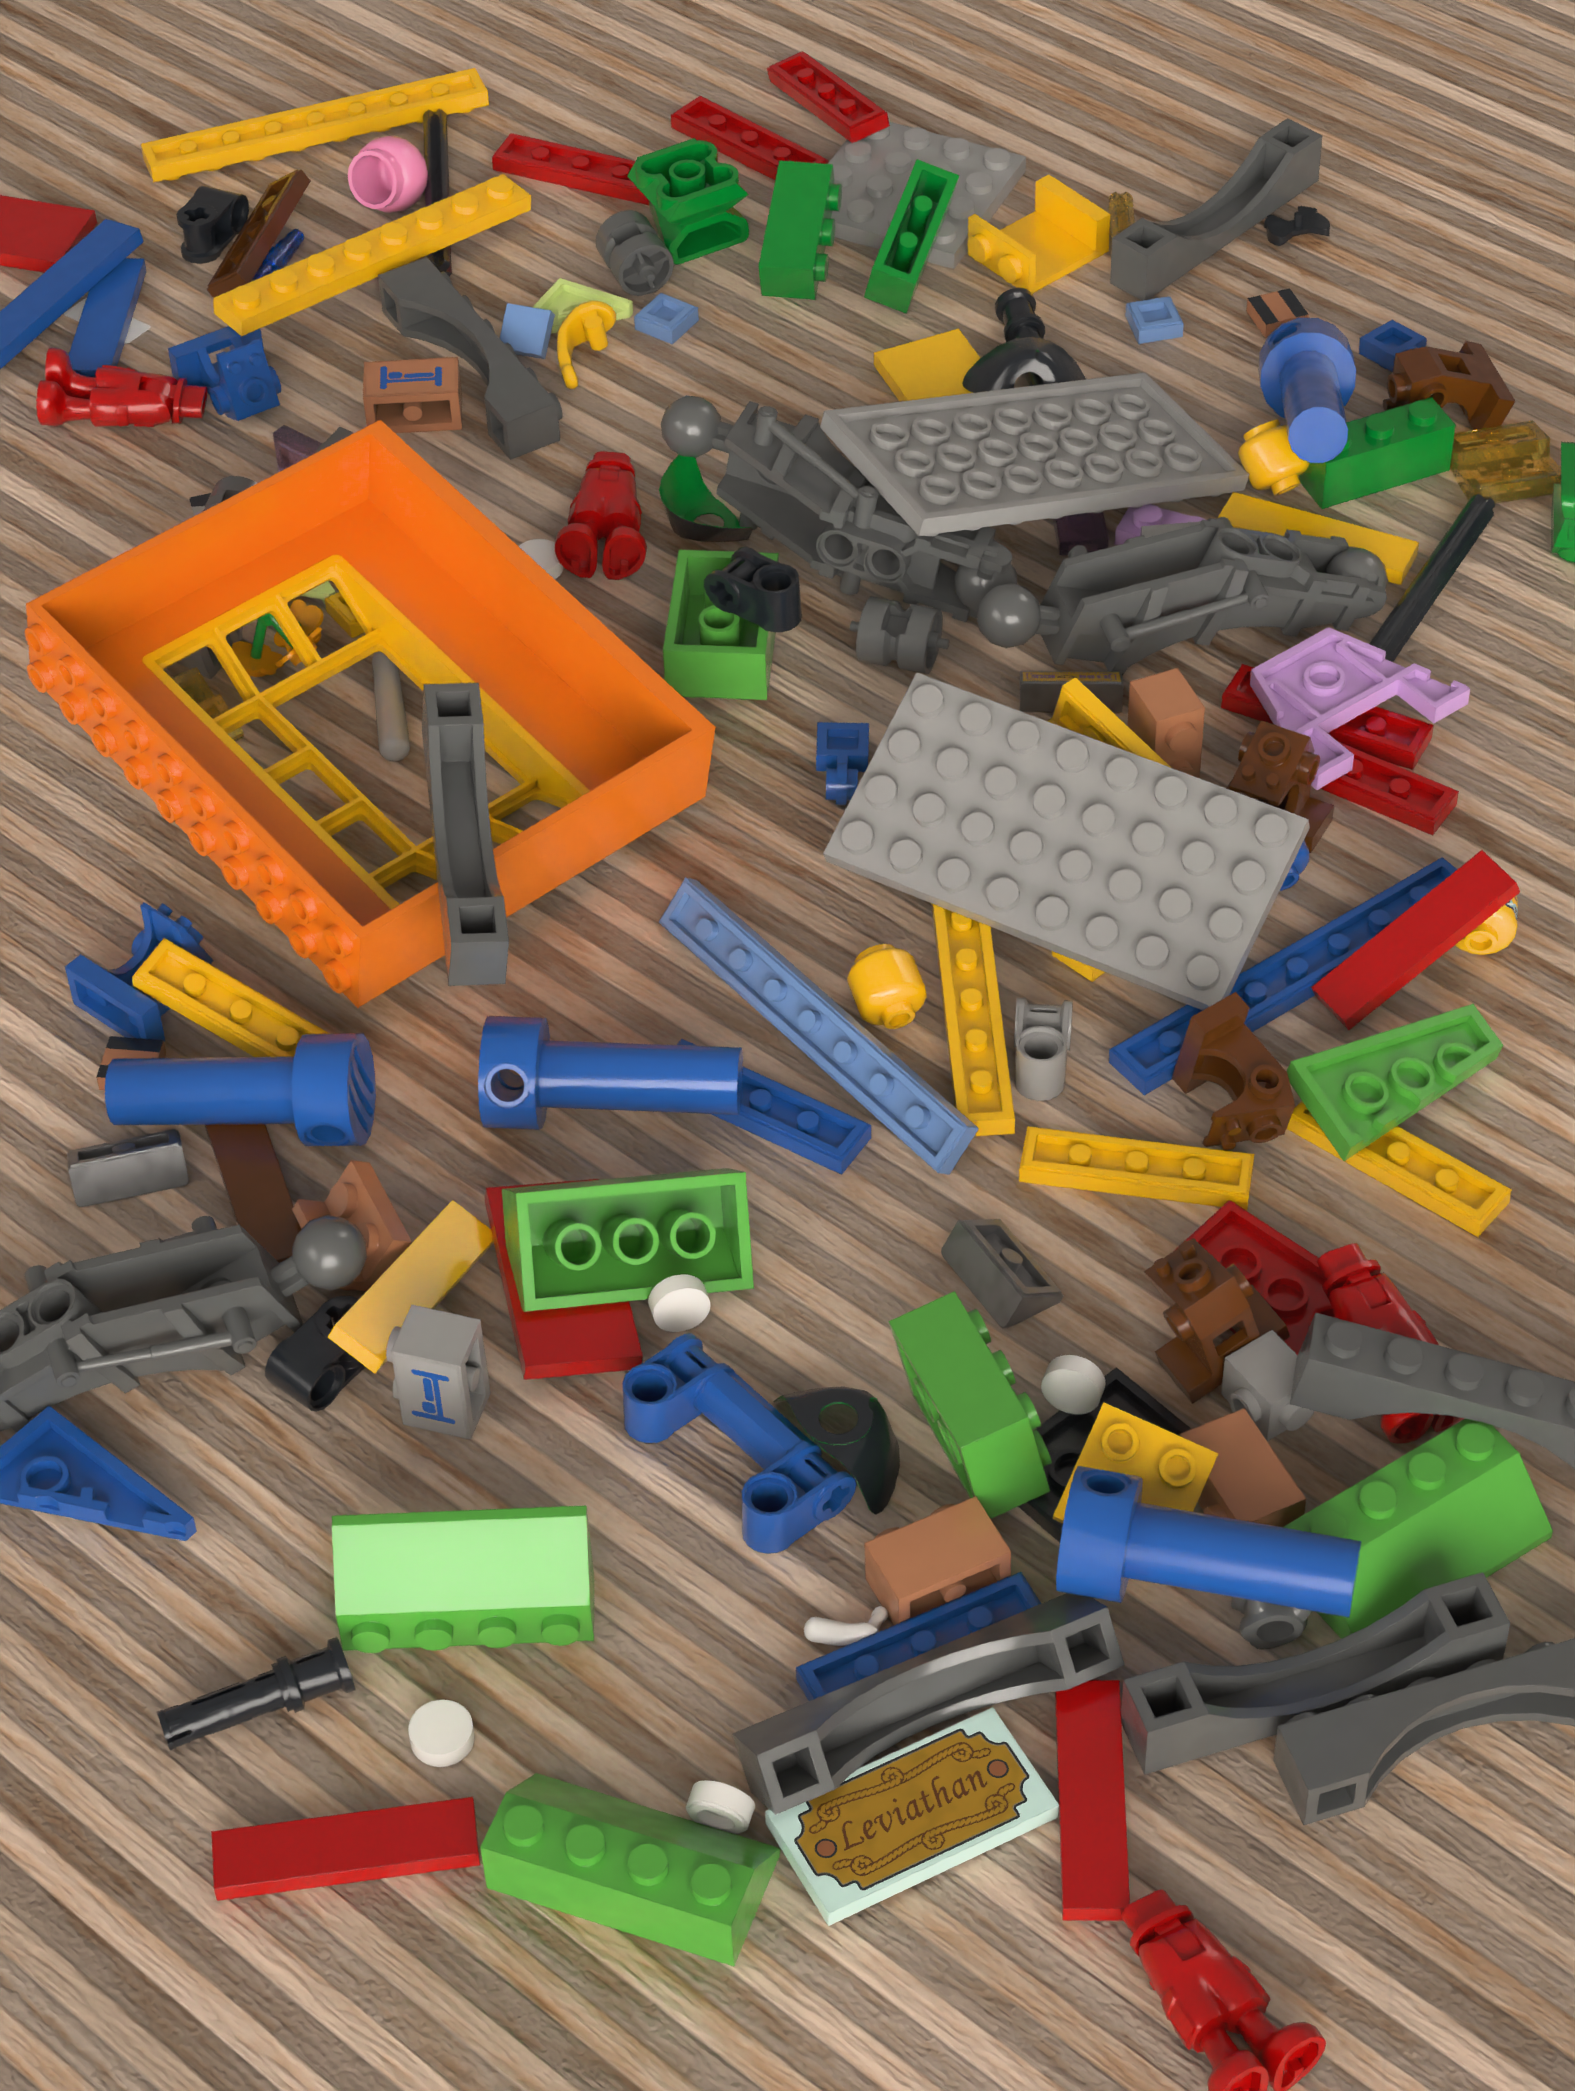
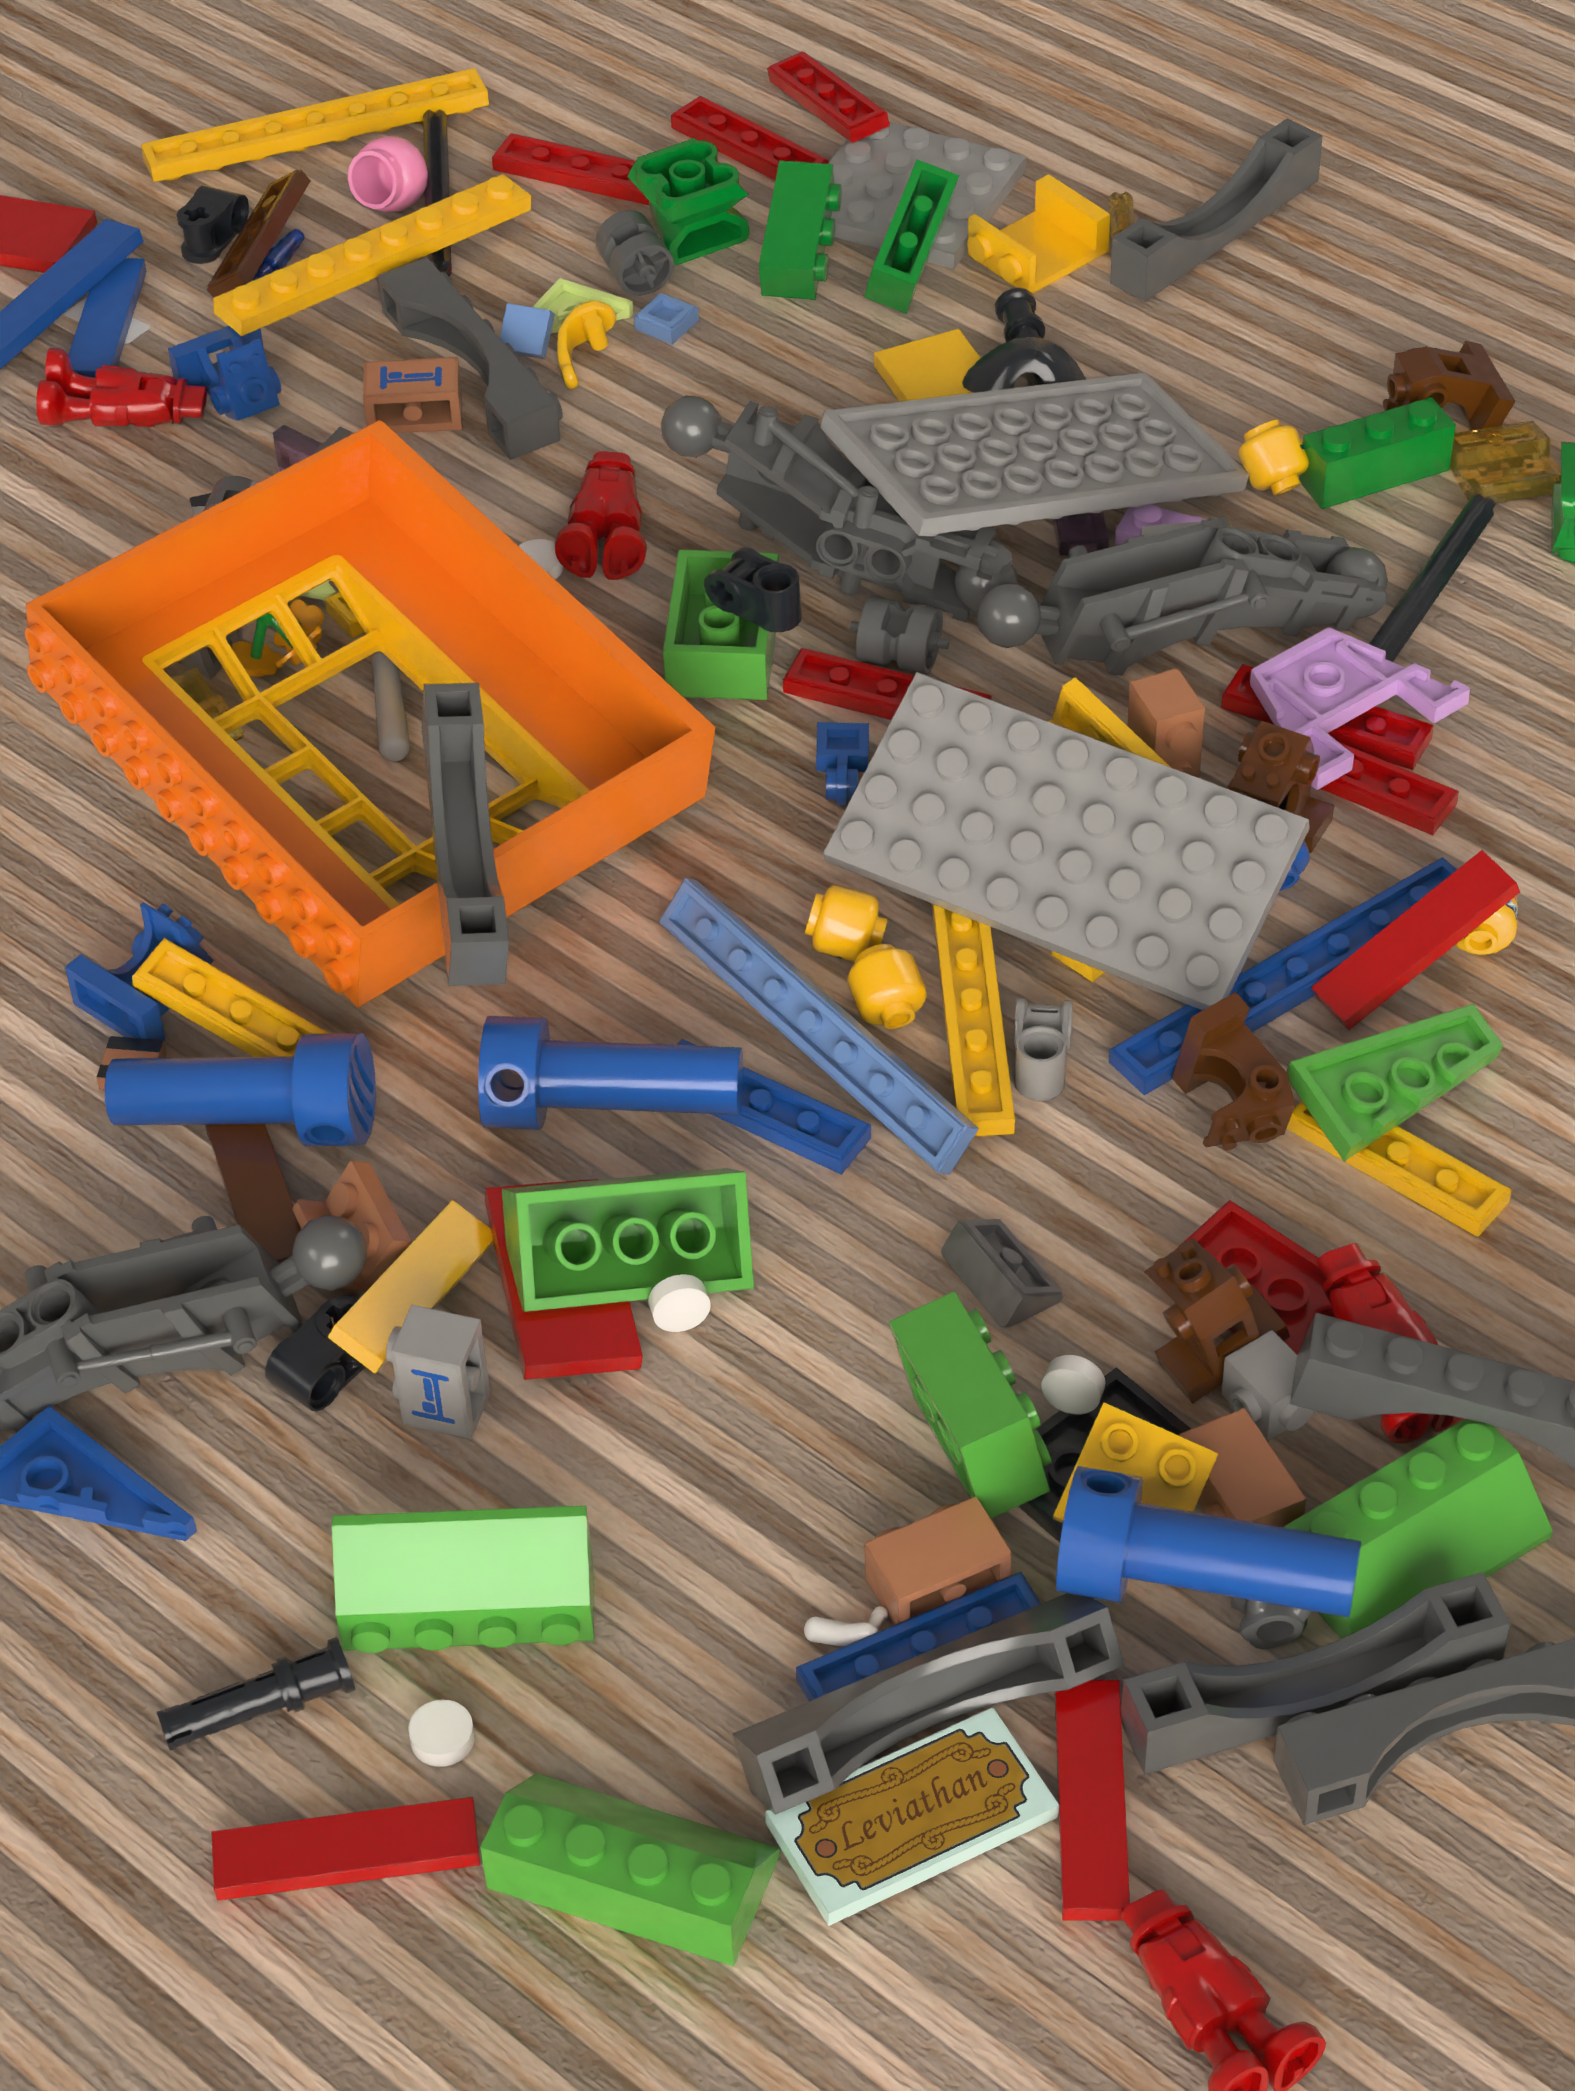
(127, 1168): flat silver slope -> none
(688, 498): green piece -> none
(720, 1806): white tile -> none
(796, 1484): blue piece -> none
(845, 922): none -> yellow head
(849, 683): none -> red tile
(866, 1450): black piece -> none
(1042, 688): flat silver slope -> none
(1136, 1167): yellow tile -> none
(1154, 320): medium blue tile -> none
(1265, 516): yellow tile -> none
(1274, 309): tile -> none
(1304, 222): black piece -> none
(1308, 380): blue piece -> none
(1387, 340): blue plate -> none

